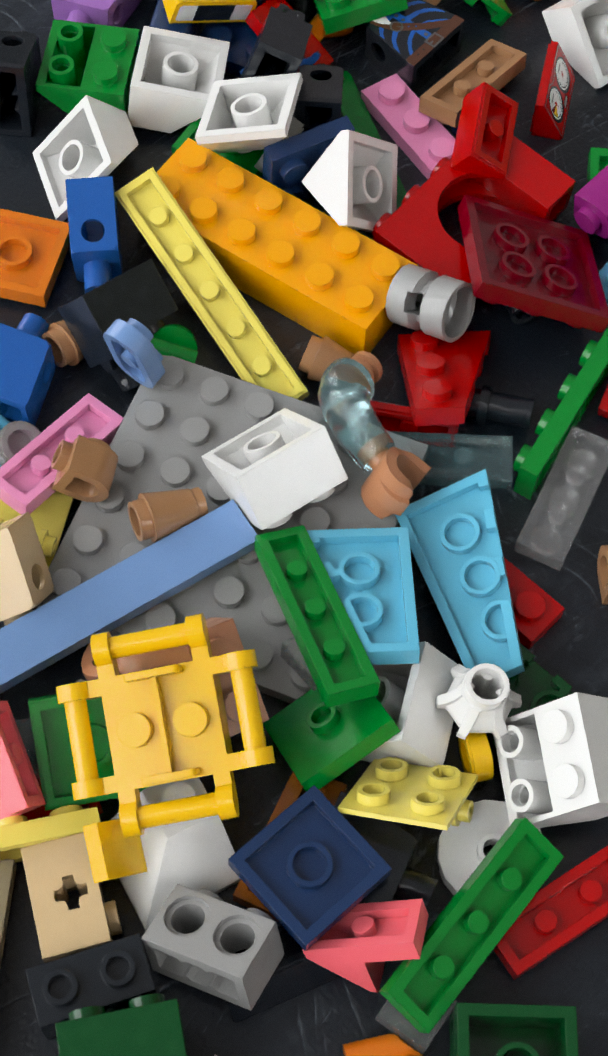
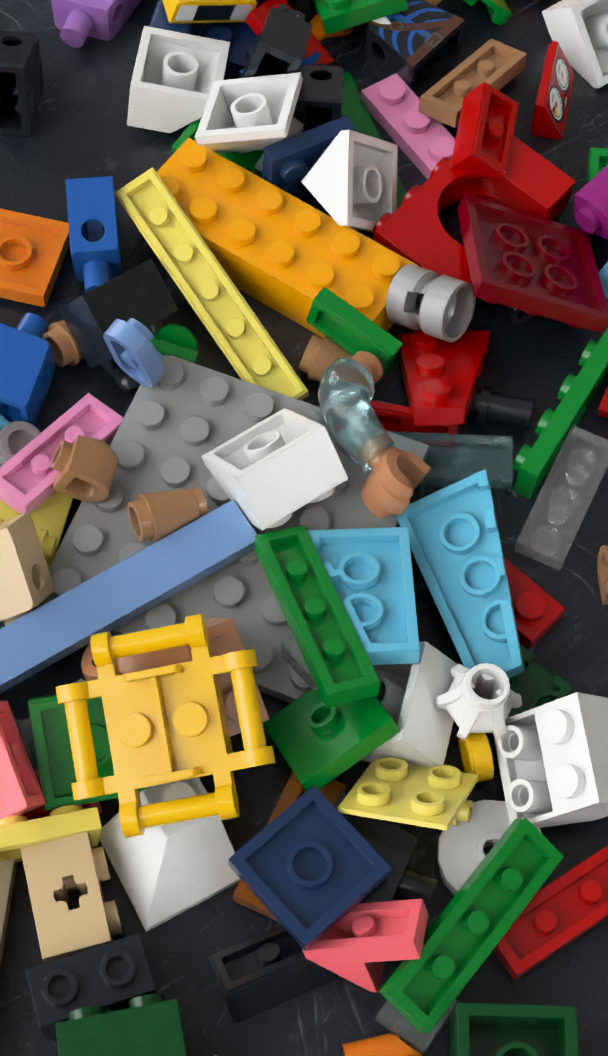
(83, 145): white slope -> none
(89, 62): green slope -> none
(111, 853): yellow tile -> none
(208, 955): light grey brick -> none
(351, 328): none -> green tile

